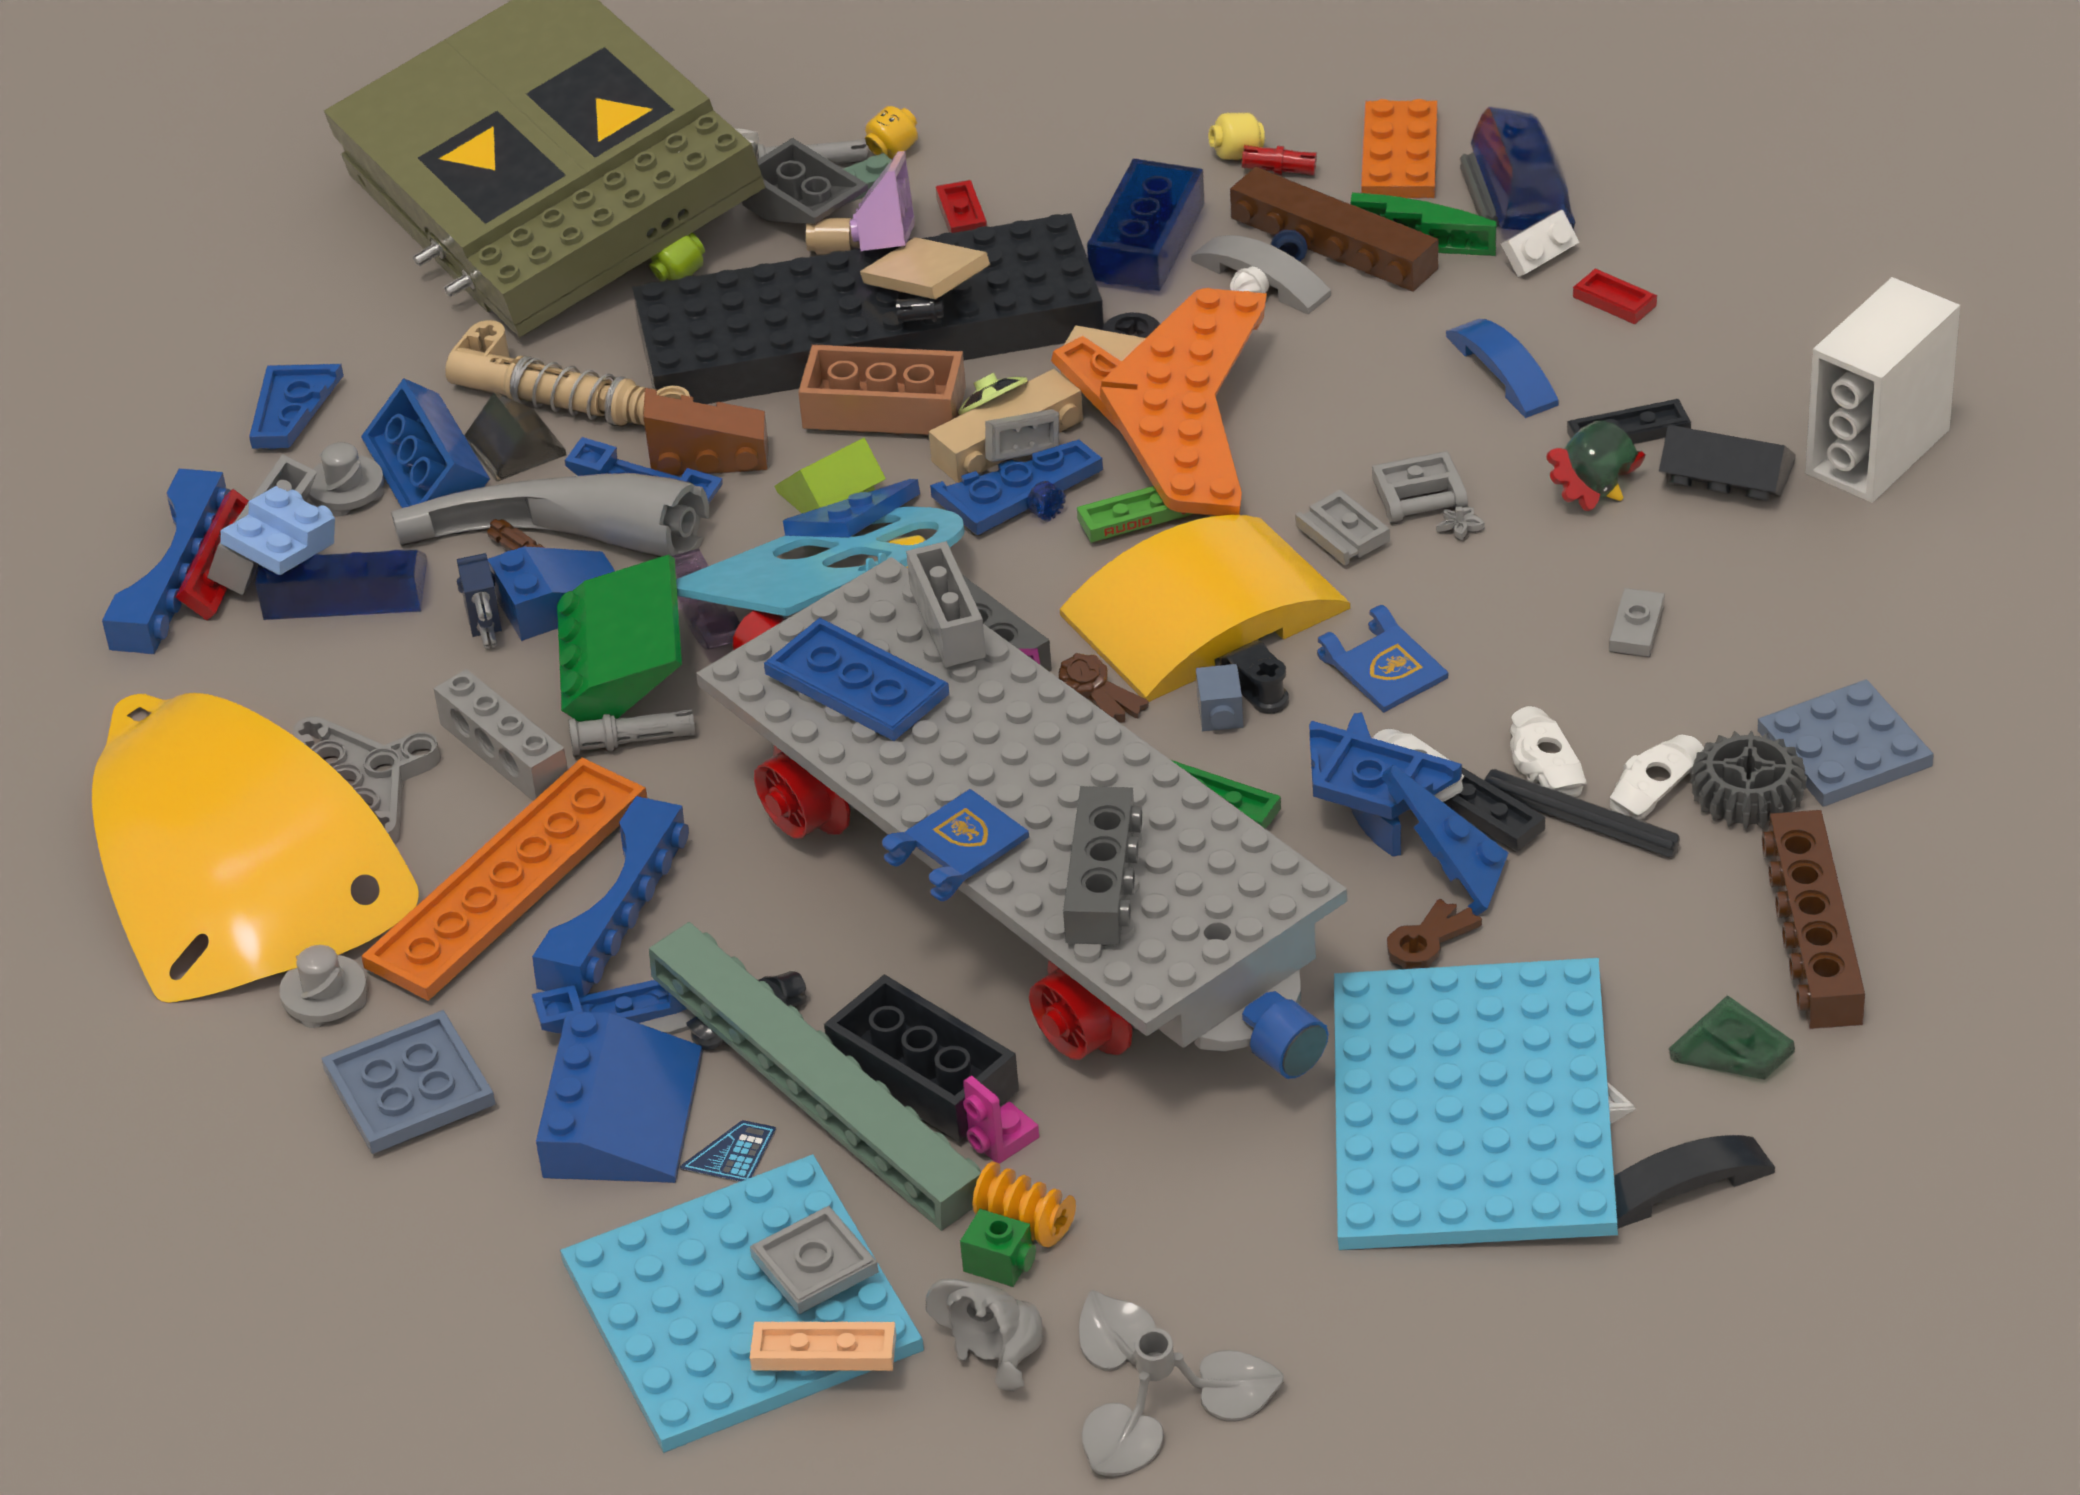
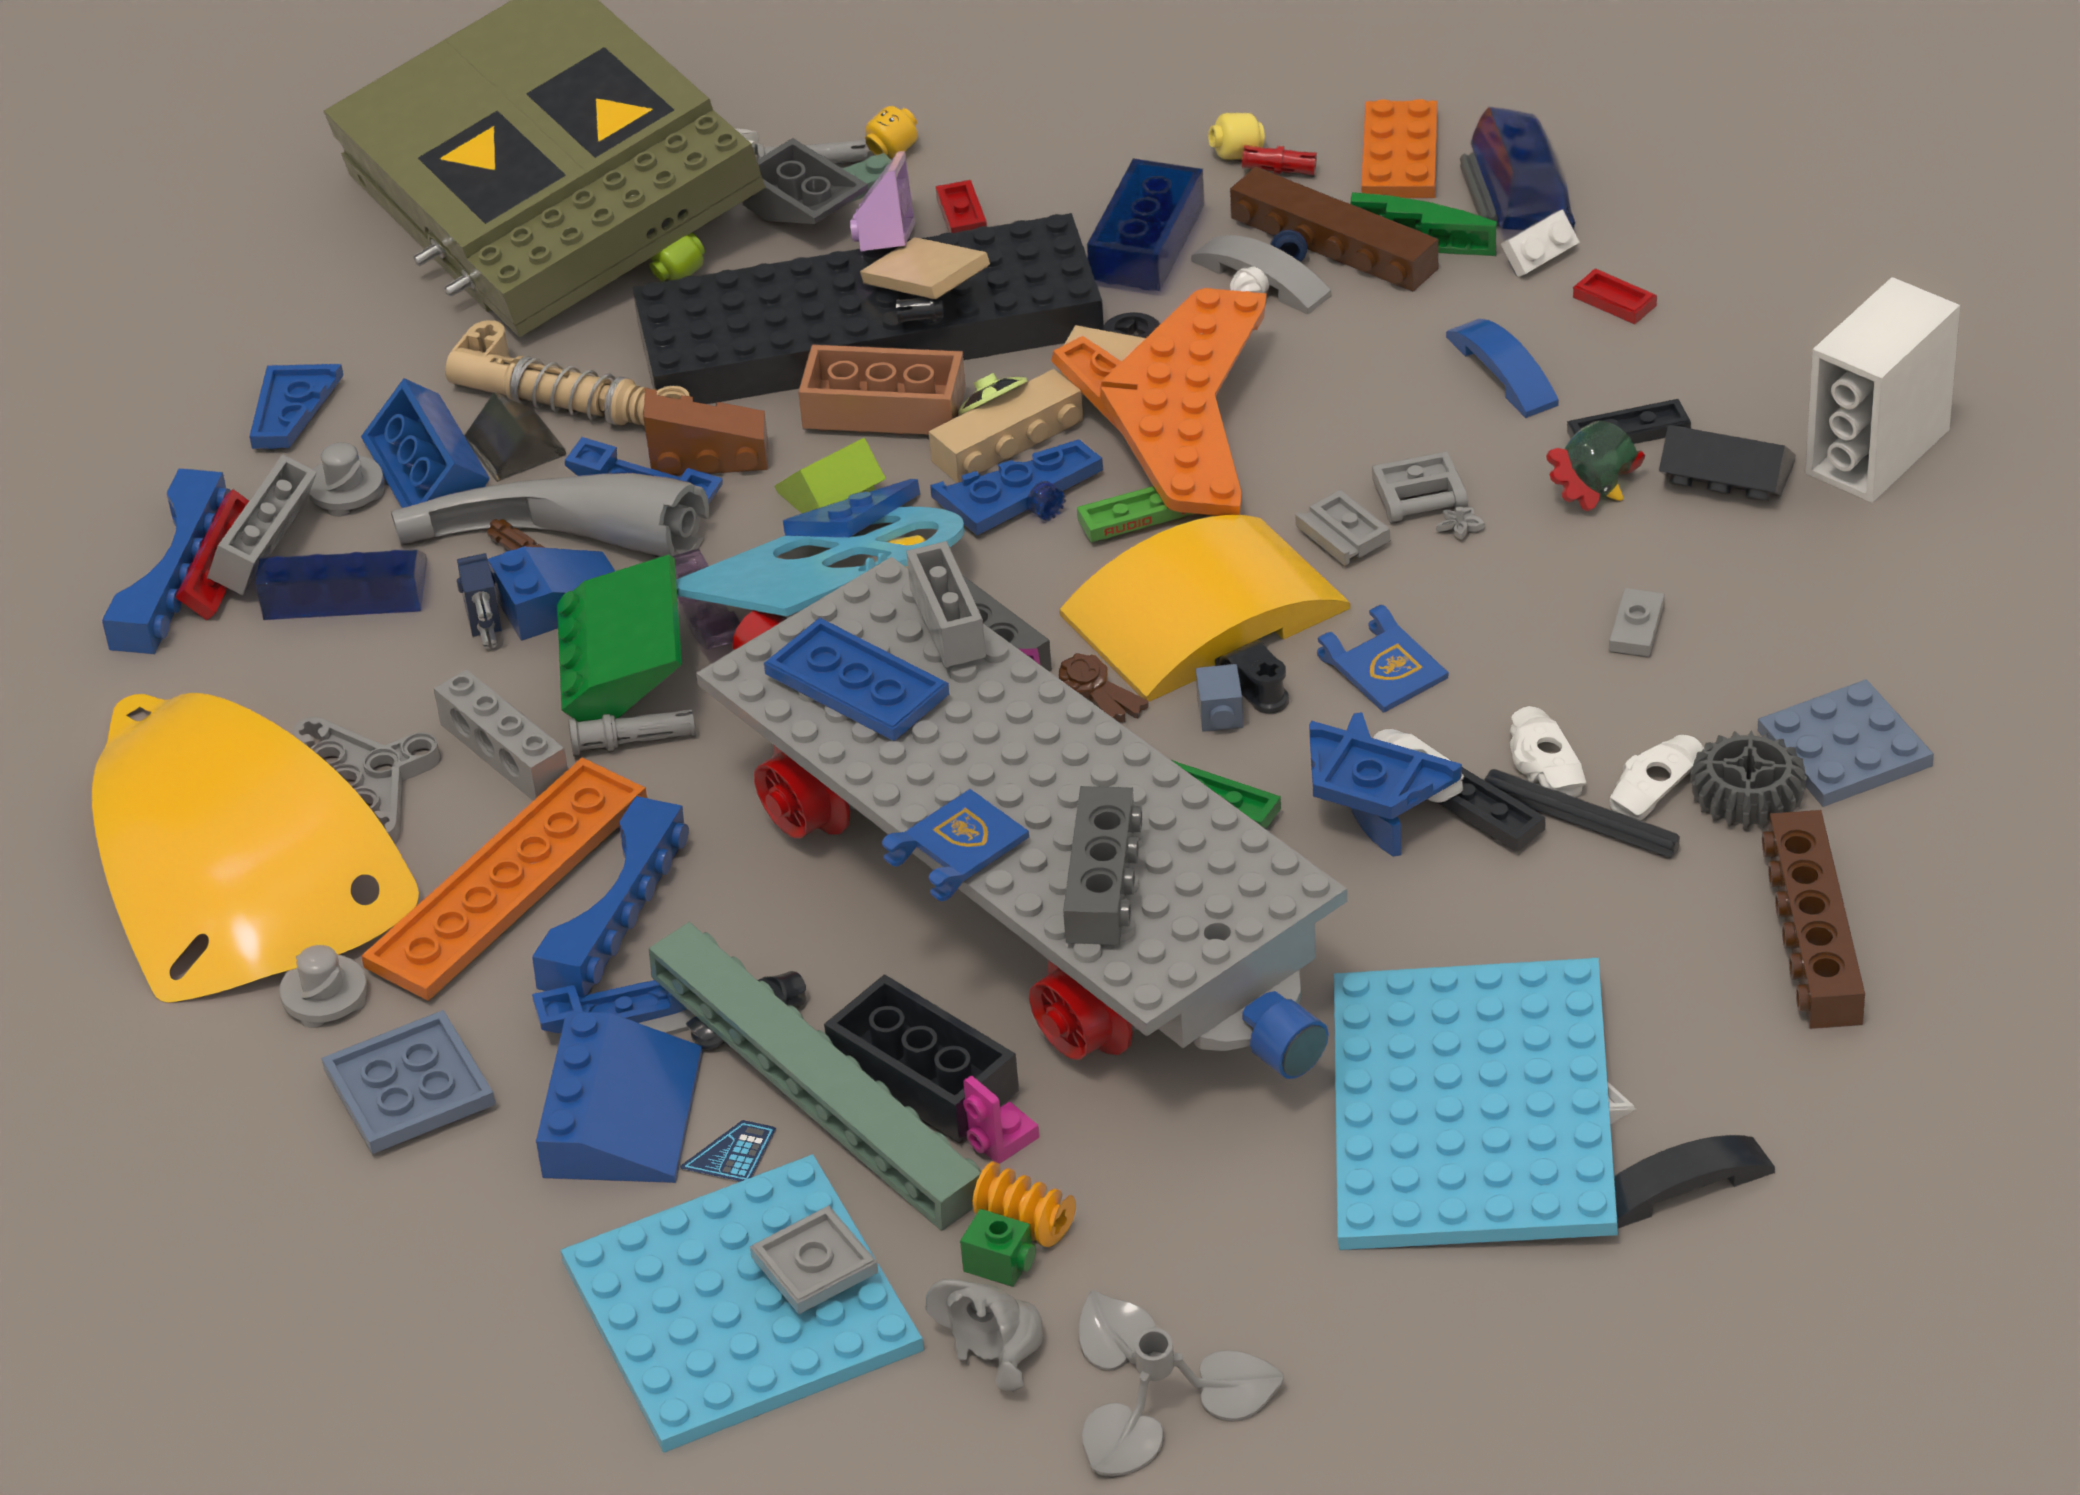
(280, 530): light blue plate -> none
(823, 1346): light nougat plate -> none
(830, 236): tan brick -> none
(1021, 435): light grey plate -> none
(1420, 944): reddish brown piece -> none
(1451, 839): blue wing -> none
(1733, 1042): clear green wing -> none

